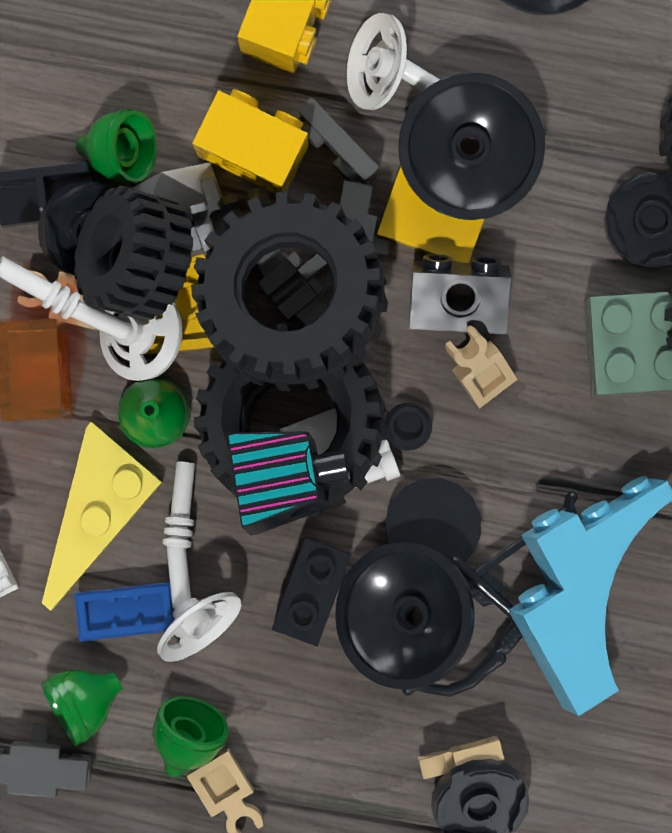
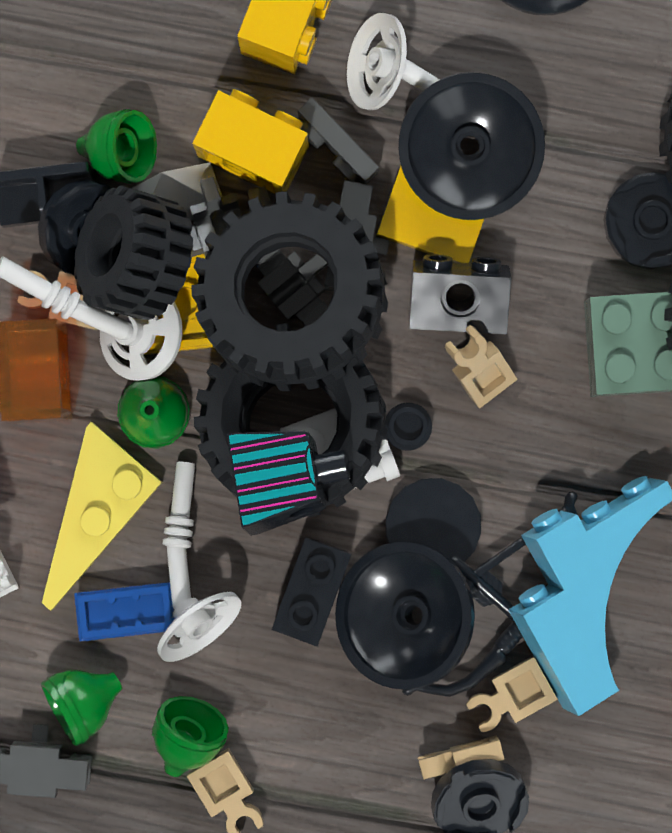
(519, 690): none -> tan plate

